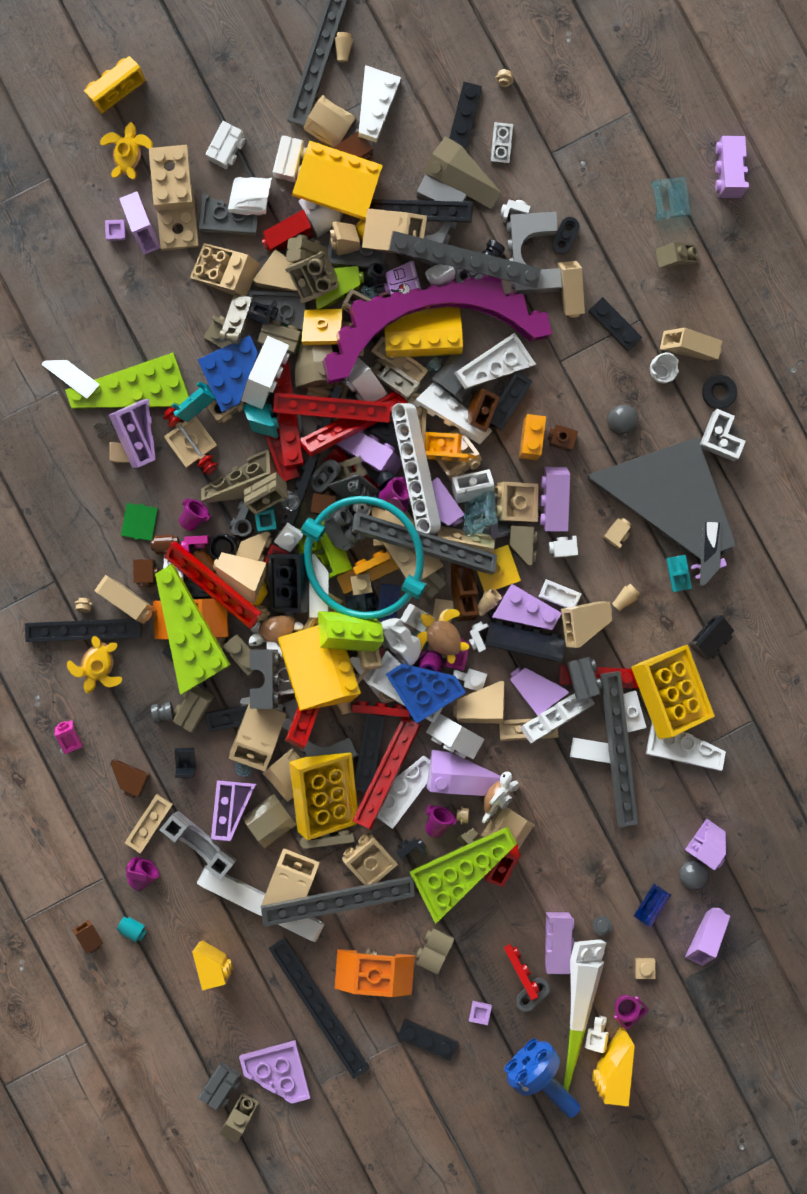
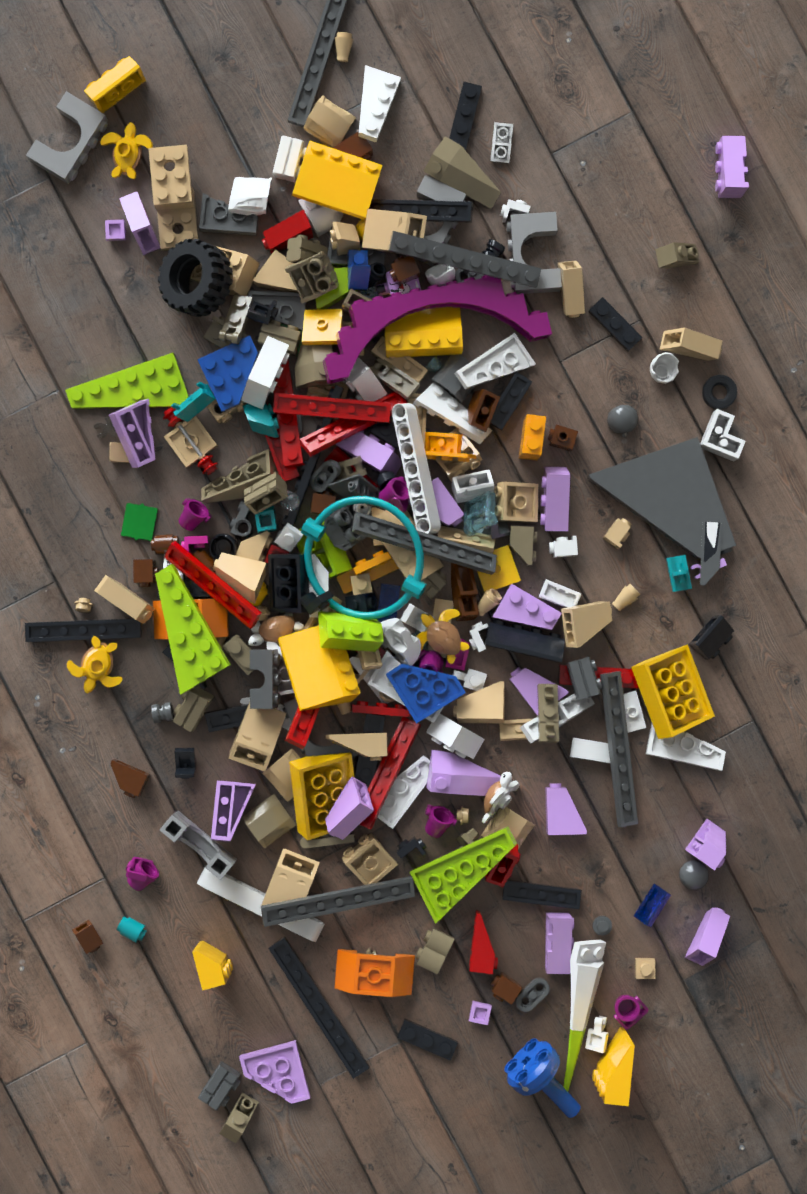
(65, 164): none -> light grey arch
(67, 737): dark pink bracket -> none
(72, 376): white sticker -> none
(148, 823): tan plate -> none
(177, 270): none -> black tyre
(225, 145): white brick -> none
(240, 771): clear light blue plate -> none
(314, 603): none -> black bracket
(349, 809): none -> lavender slope
(358, 269): none -> blue slope
(367, 744): none -> tan slope
(404, 270): none -> reddish brown brick
(482, 953): none -> red slope
(504, 78): tan plate -> none
(505, 988): none -> reddish brown brick
(522, 971): red plate -> none
(542, 894): none -> black plate
(548, 713): none -> dark tan plate
(561, 812): none -> lavender slope
(565, 236): black plate -> none
(677, 198): clear light blue plate -> none

